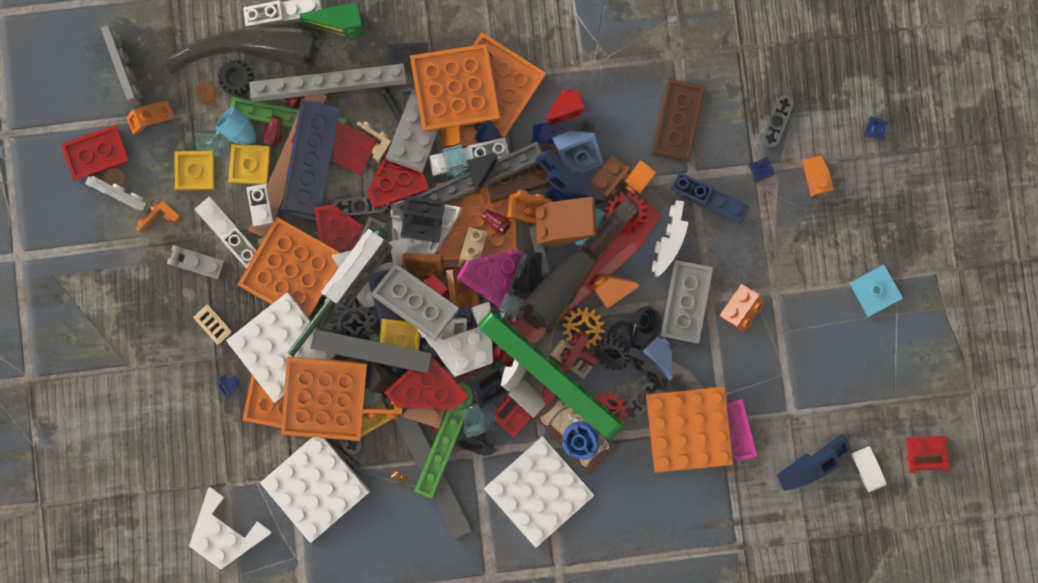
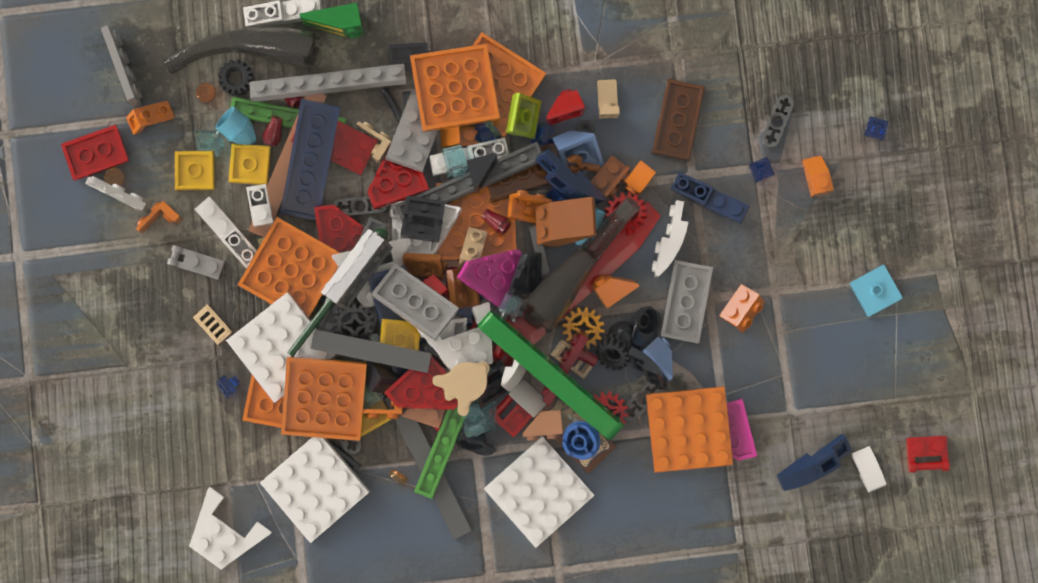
(465, 383): none -> tan tile
(523, 116): none -> lime slope
(546, 423): none -> nougat slope
(579, 165): none -> dark orange bar
(607, 99): none -> tan bracket

